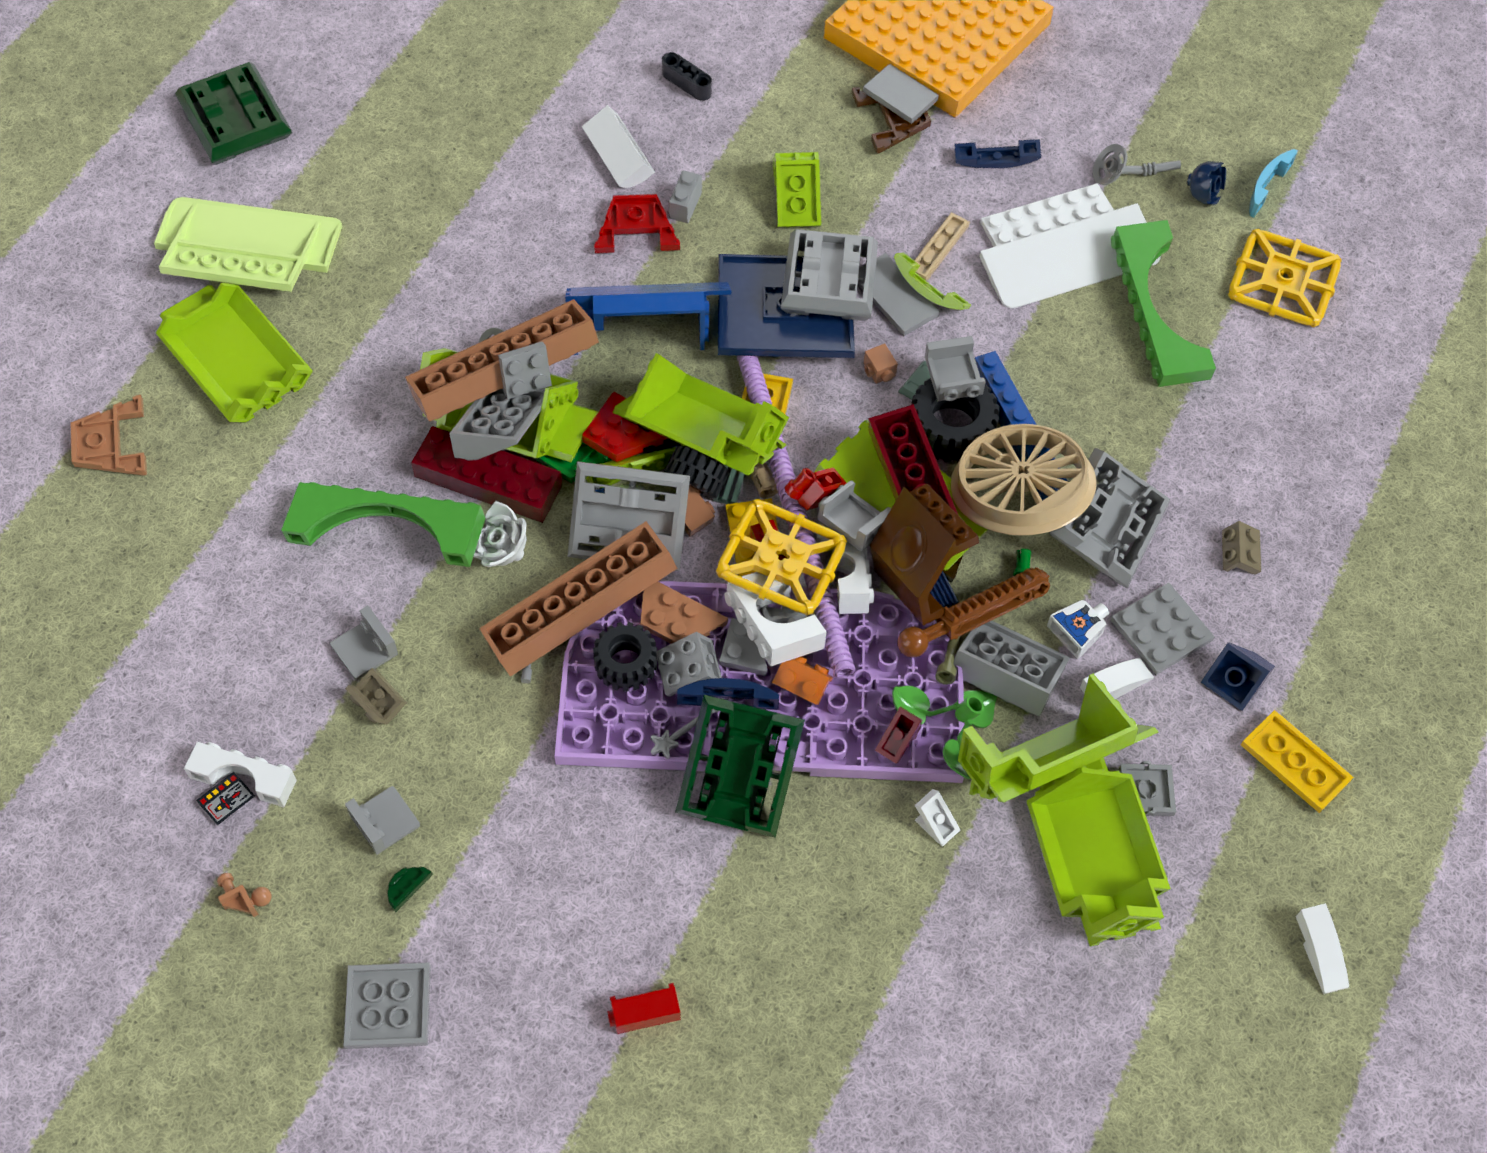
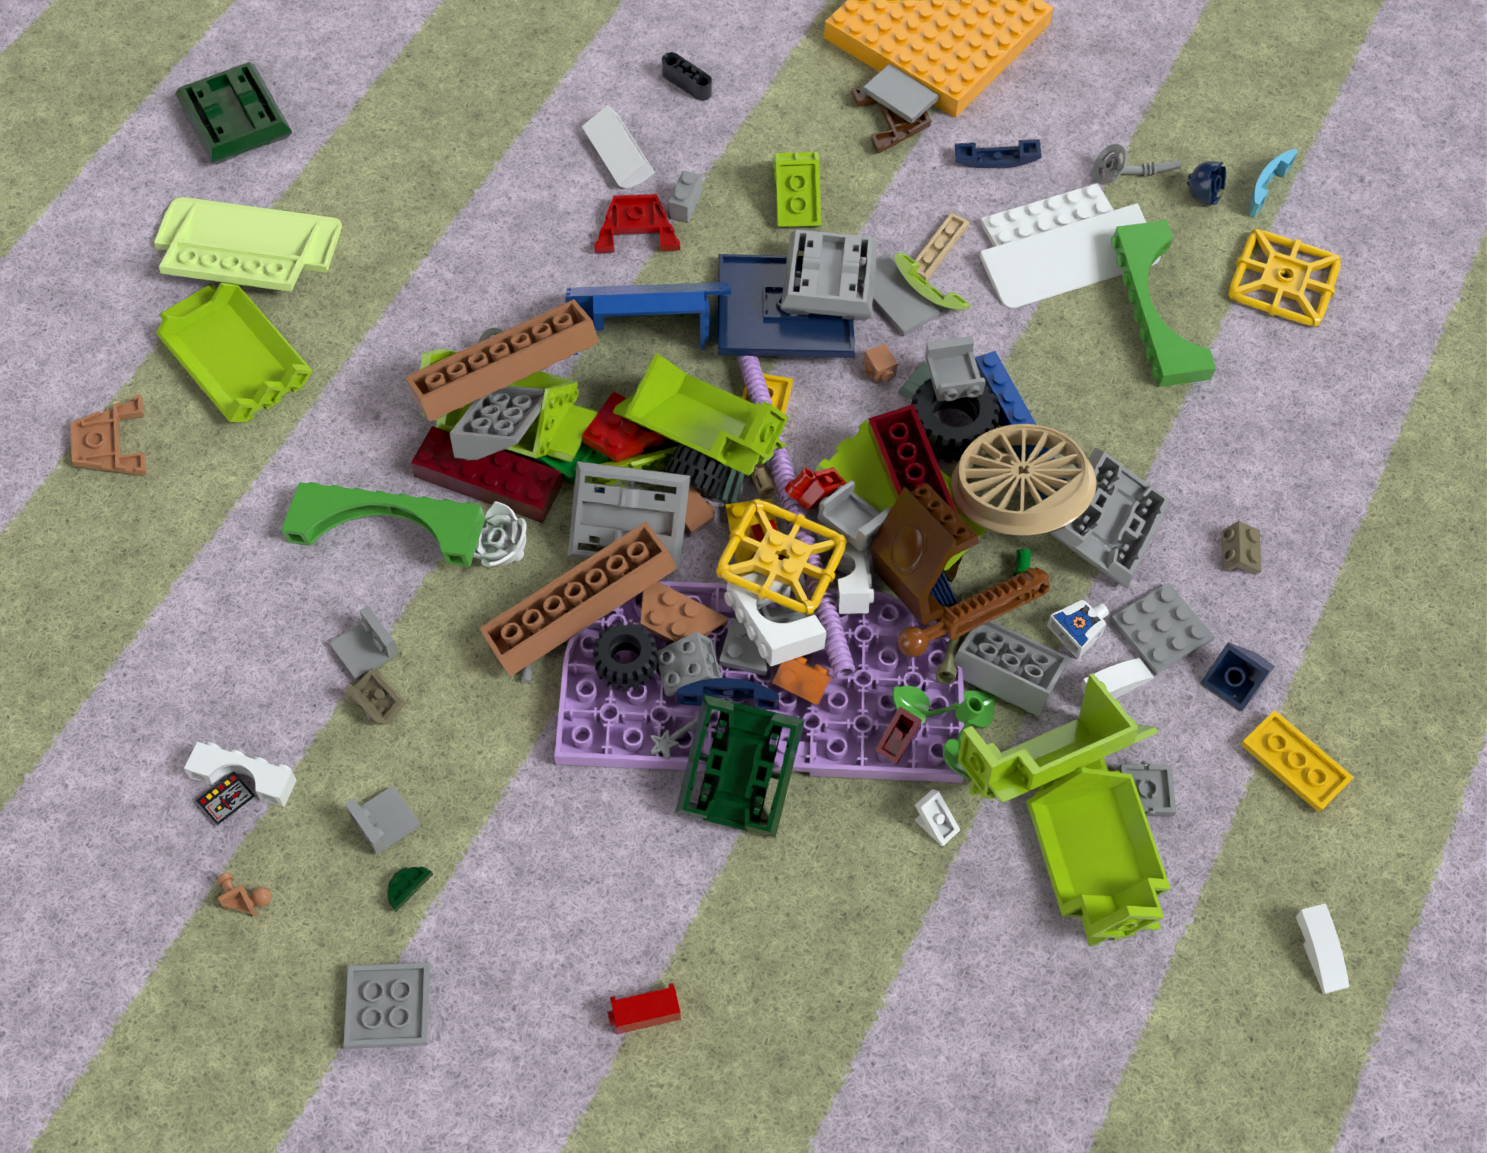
(525, 370): light grey plate -> none

